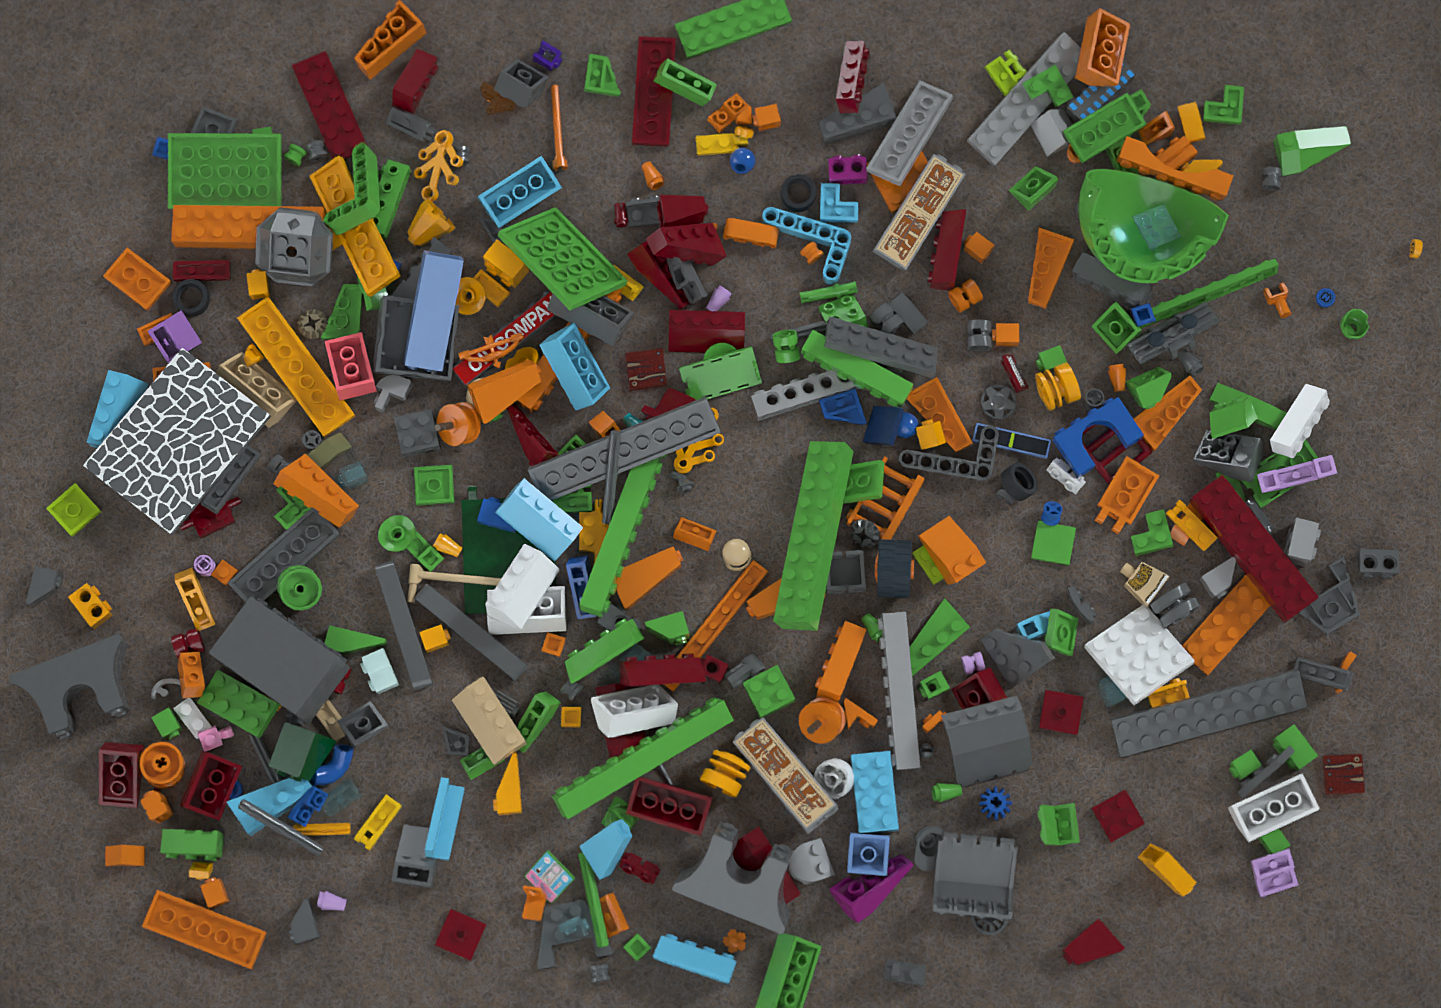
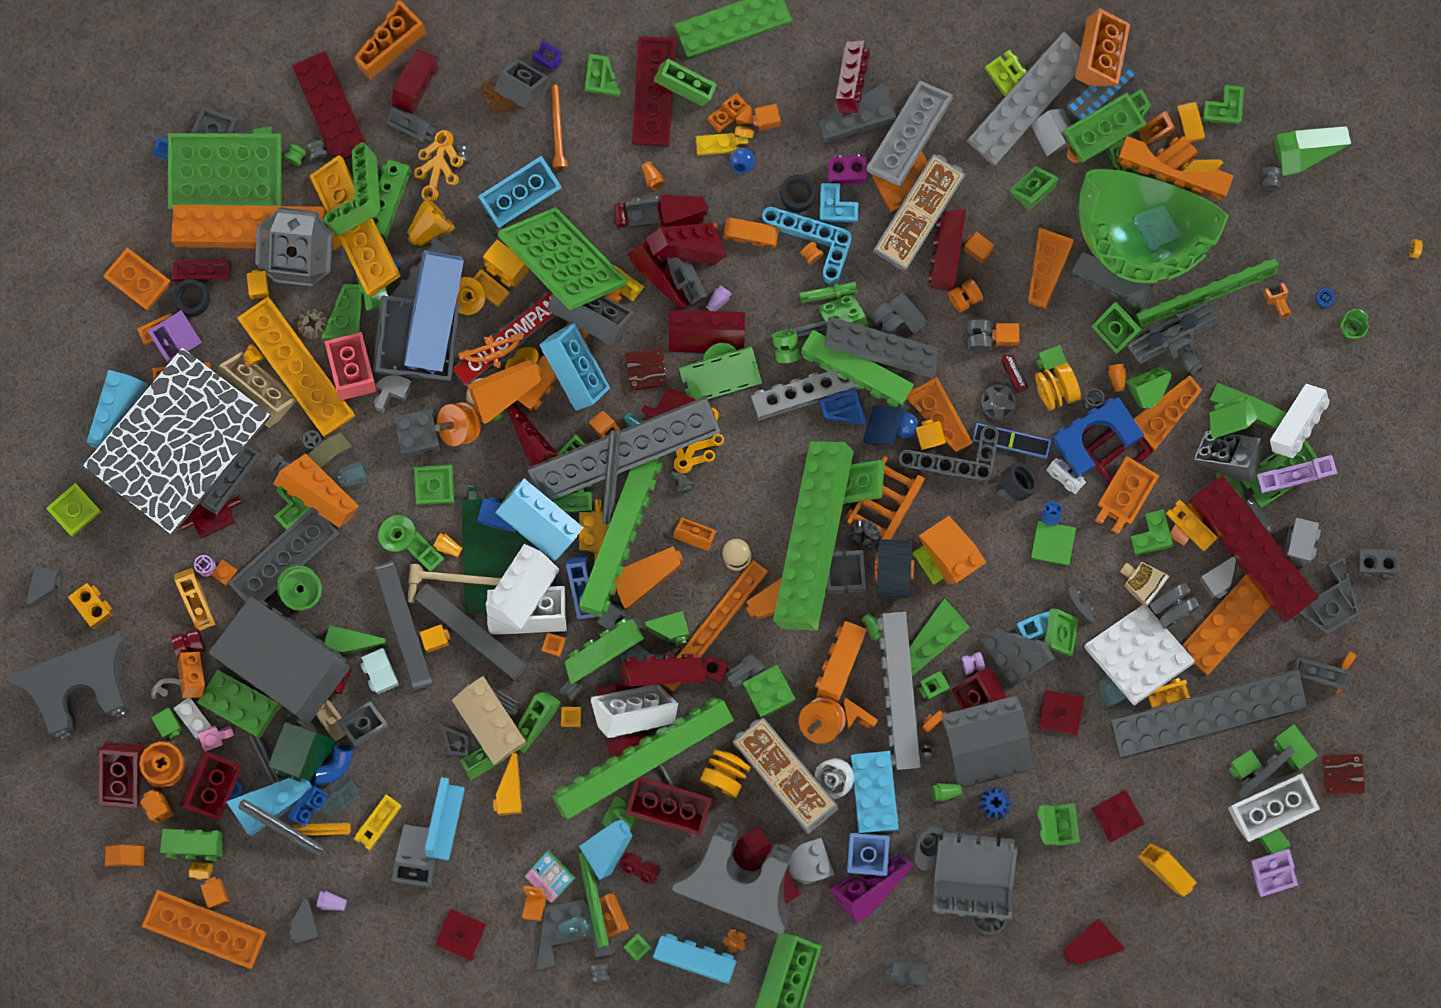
(1049, 81): bright green plate -> none
(1143, 314): blue slope -> none

